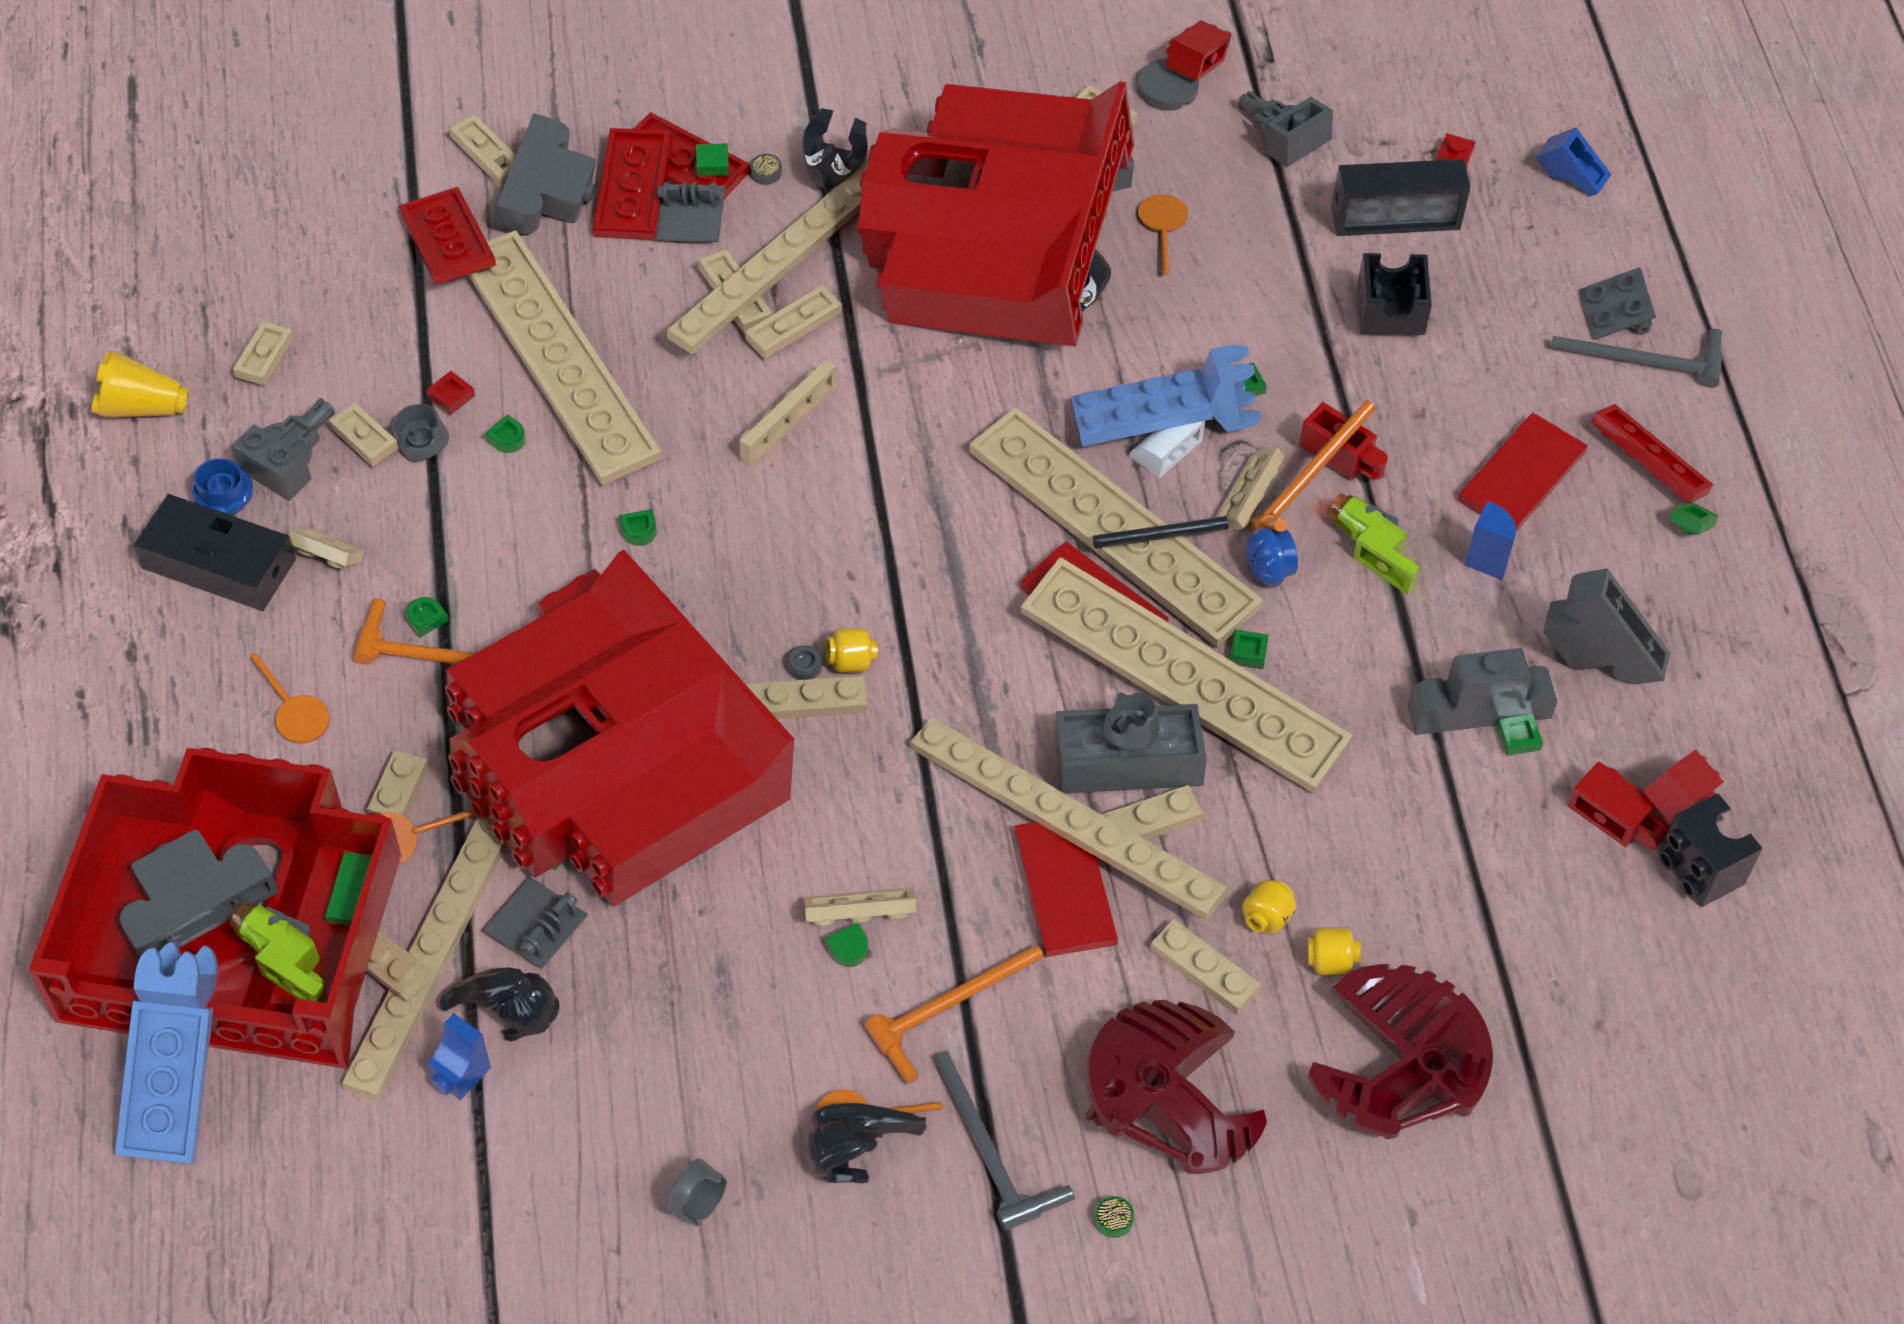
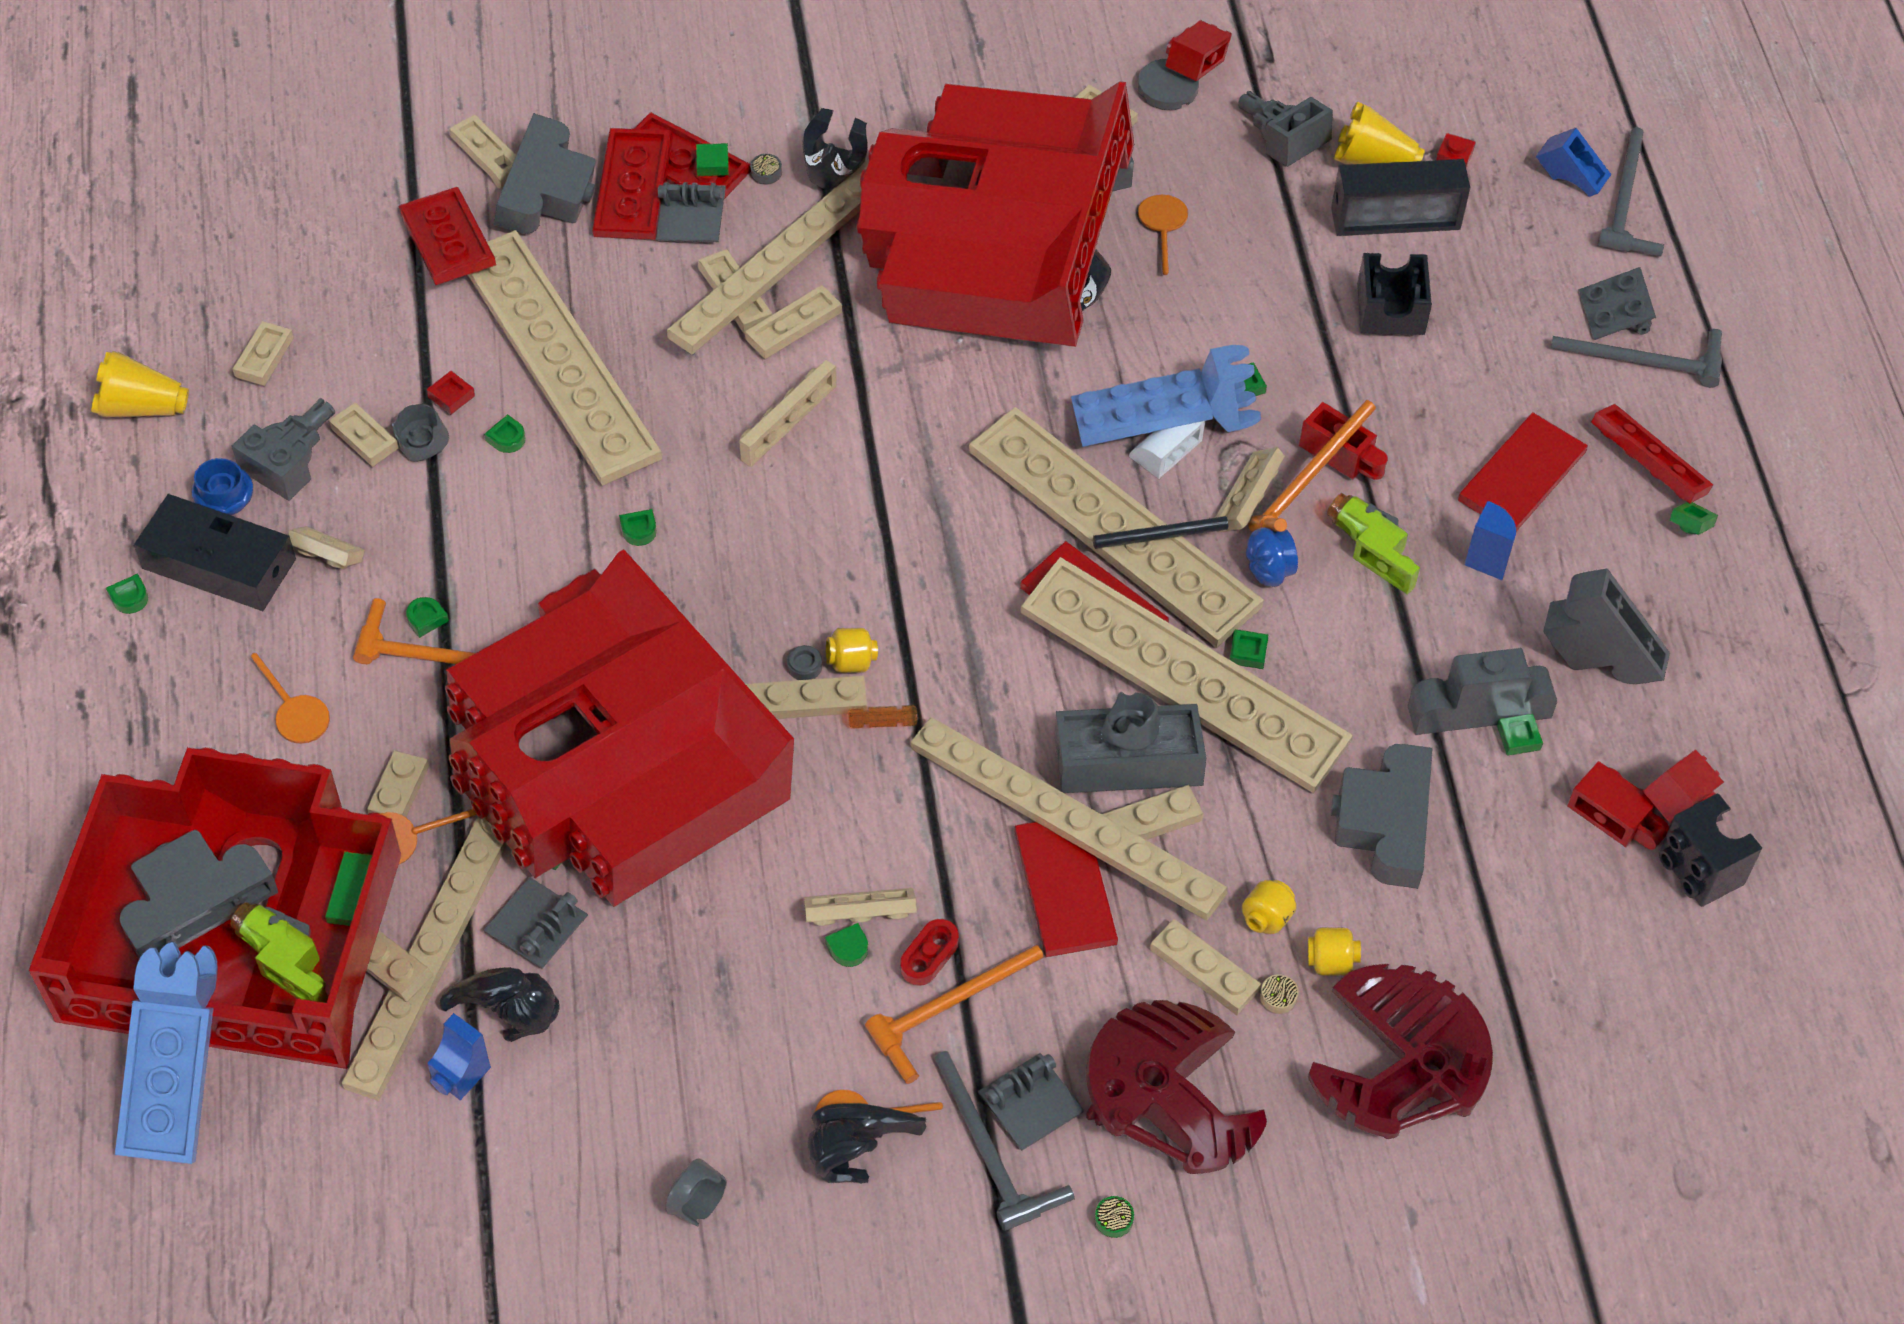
(128, 595): none -> green tile
(882, 716): none -> clear orange axle
(928, 954): none -> red plate
(1031, 1101): none -> dark grey hinge
(1279, 994): none -> tile
(1374, 140): none -> yellow cone
(1388, 813): none -> dark grey brick
(1615, 236): none -> dark grey bar

